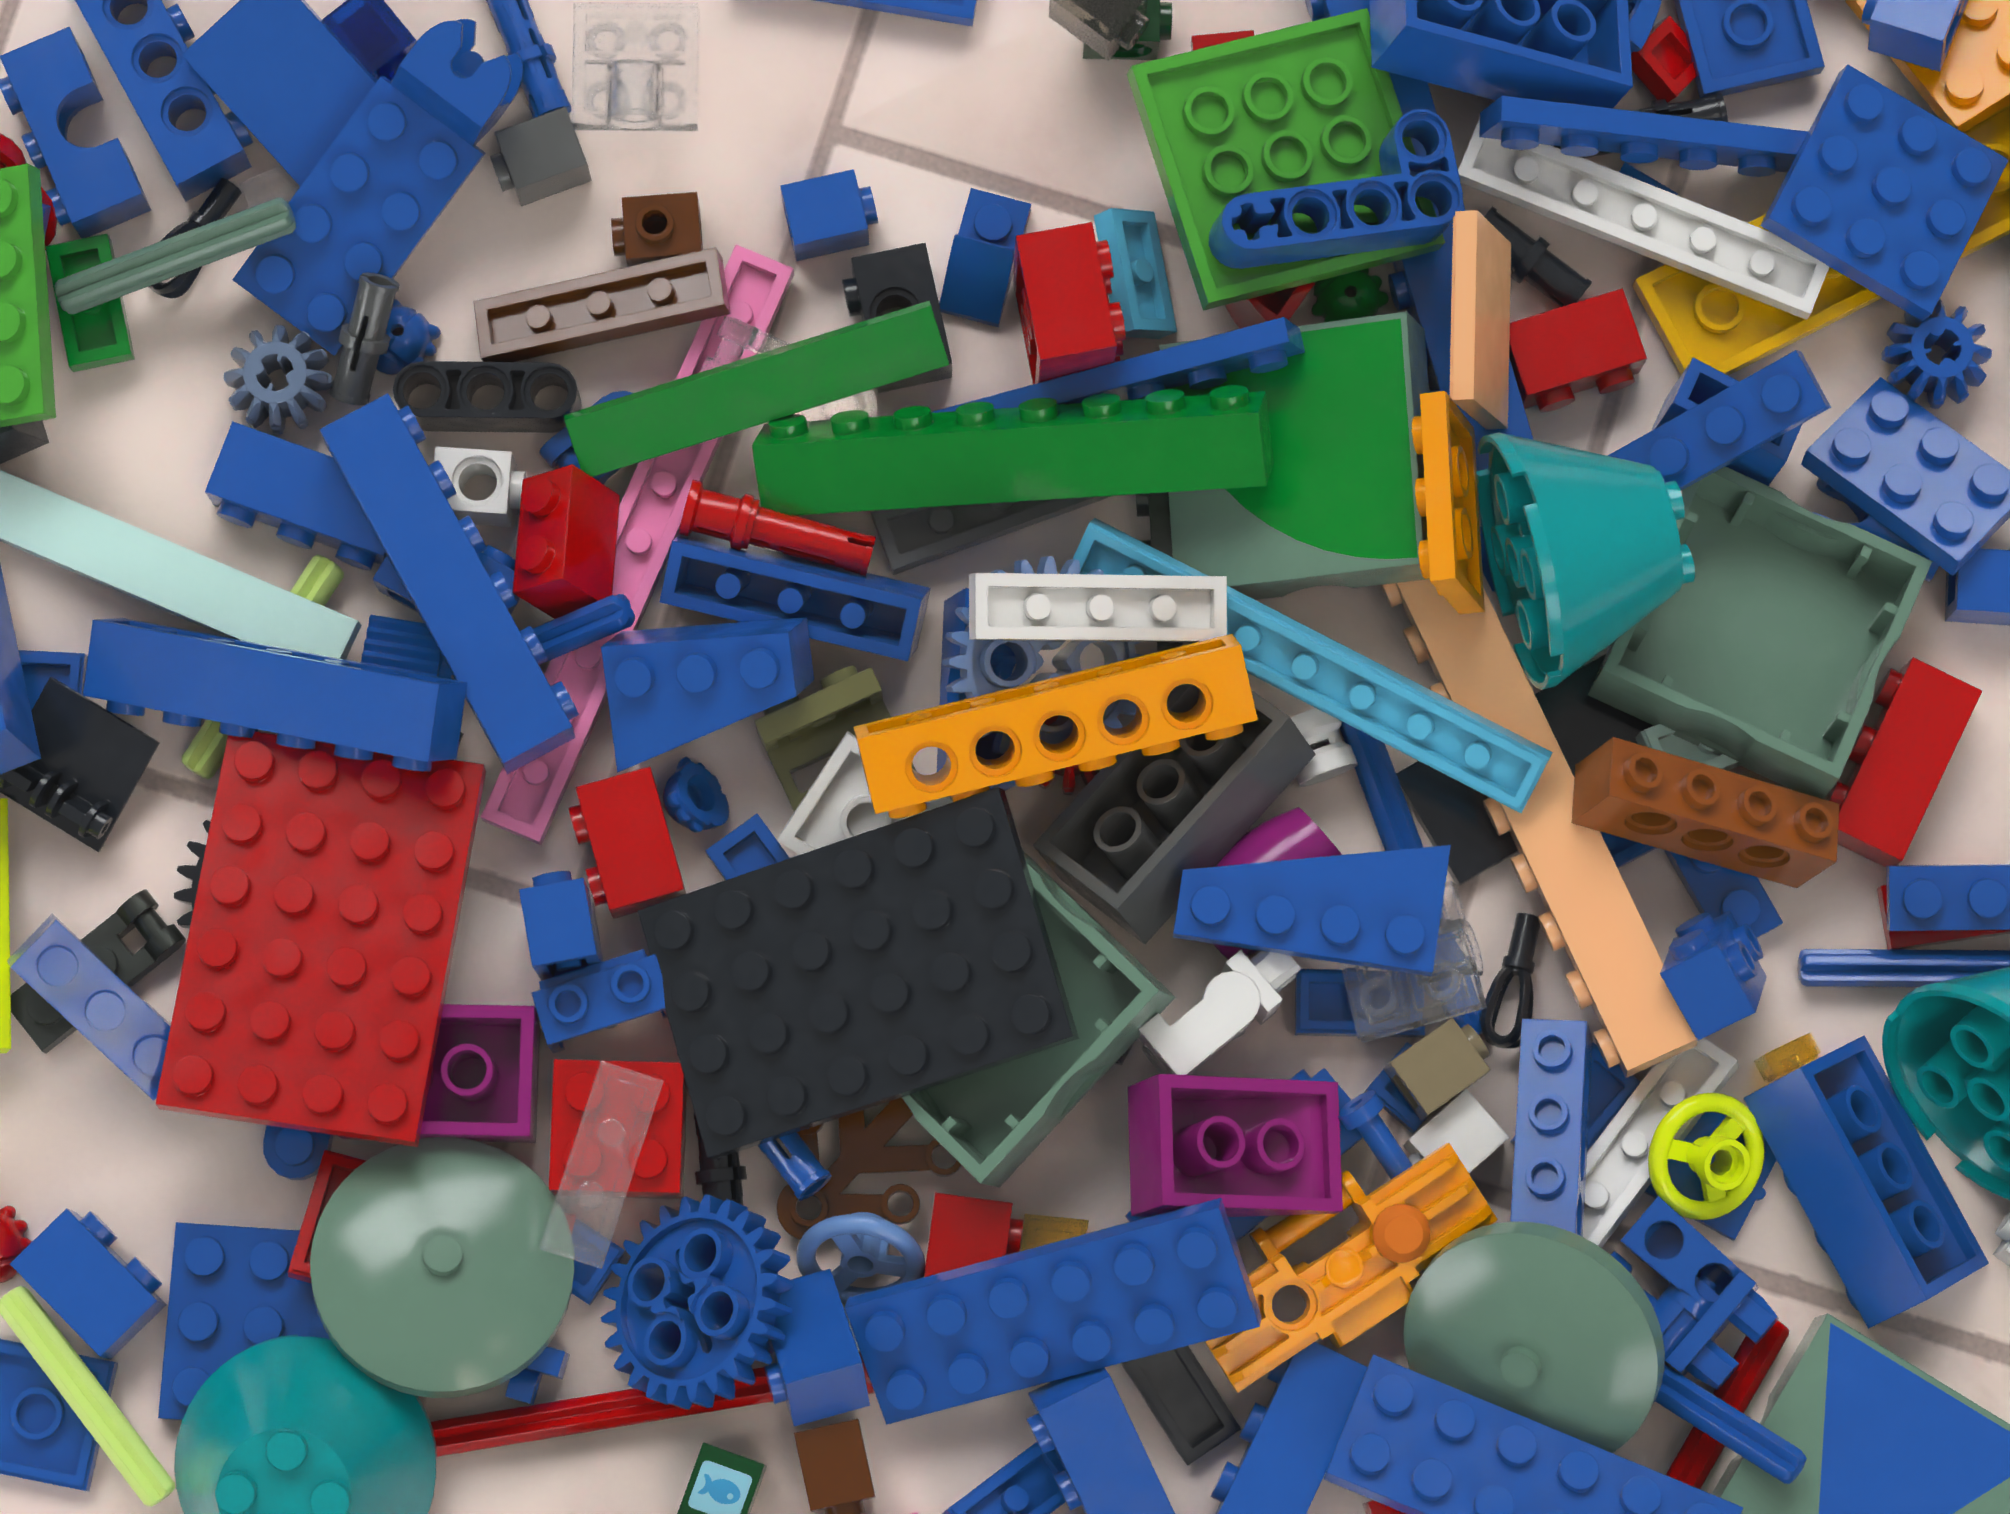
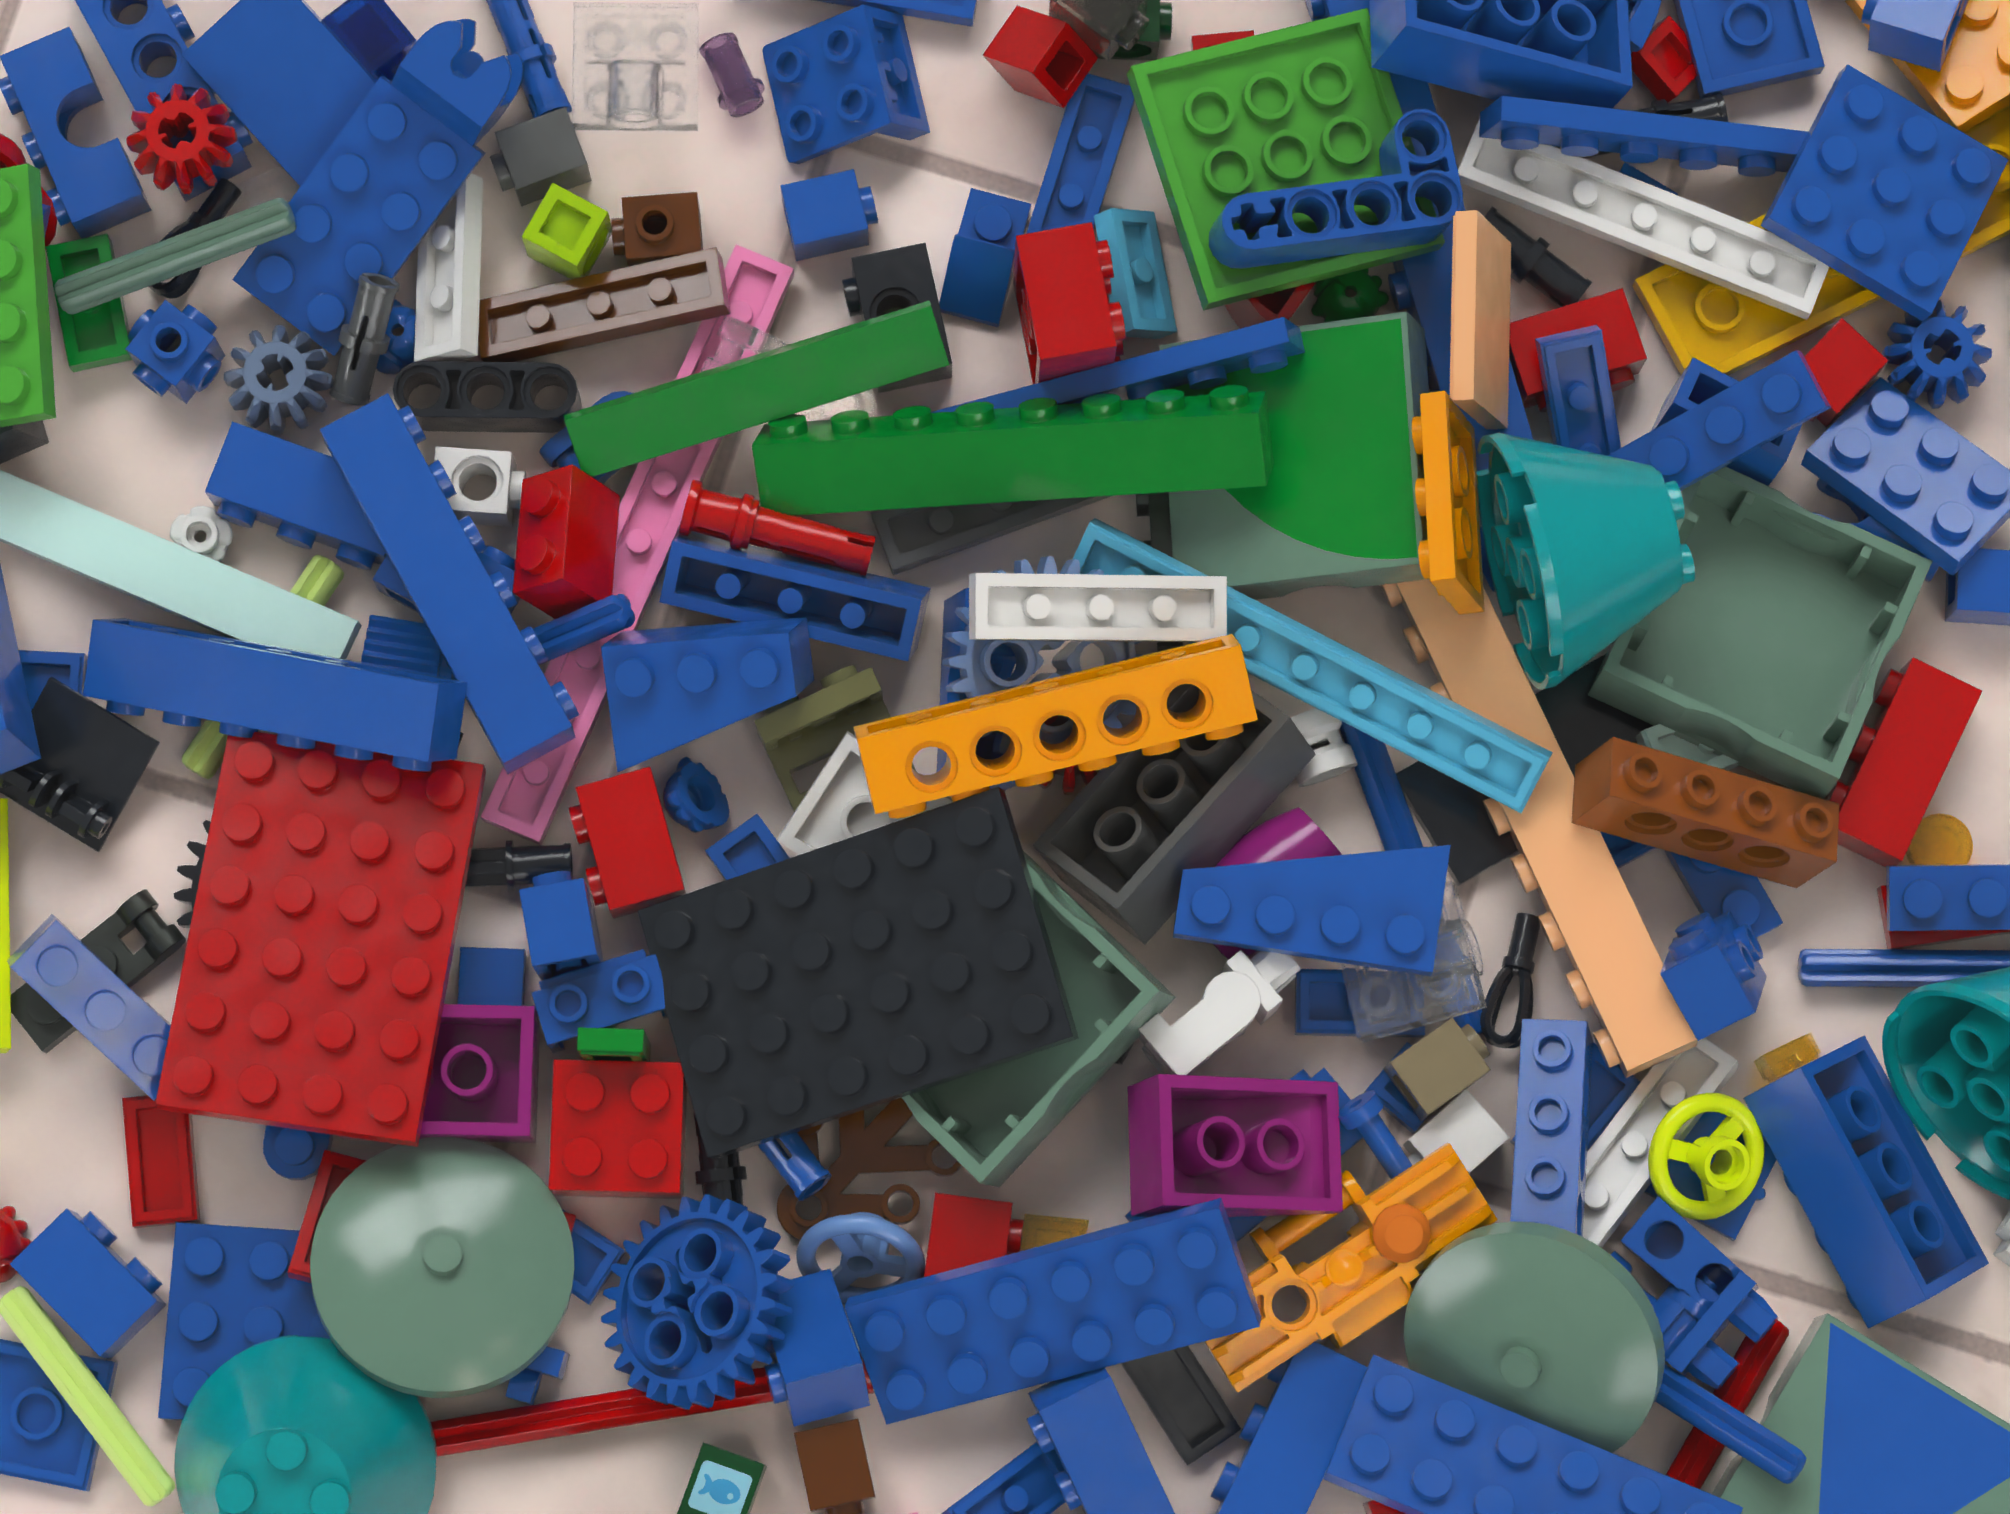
(160, 1164): none -> red tile
(176, 119): none -> red gear
(190, 365): none -> blue brick
(206, 520): none -> white plate
(450, 279): none -> white plate
(491, 976): none -> blue tile
(516, 864): none -> black axle
(567, 233): none -> lime brick
(601, 1164): clear tile -> none
(613, 1044): none -> green tile
(737, 87): none -> clear purple pin
(845, 83): none -> blue bracket
(1040, 56): none -> red brick
(1083, 154): none -> blue plate
(1578, 390): none -> blue tile
(1843, 367): none -> red brick
(1940, 841): none -> clear yellow tile

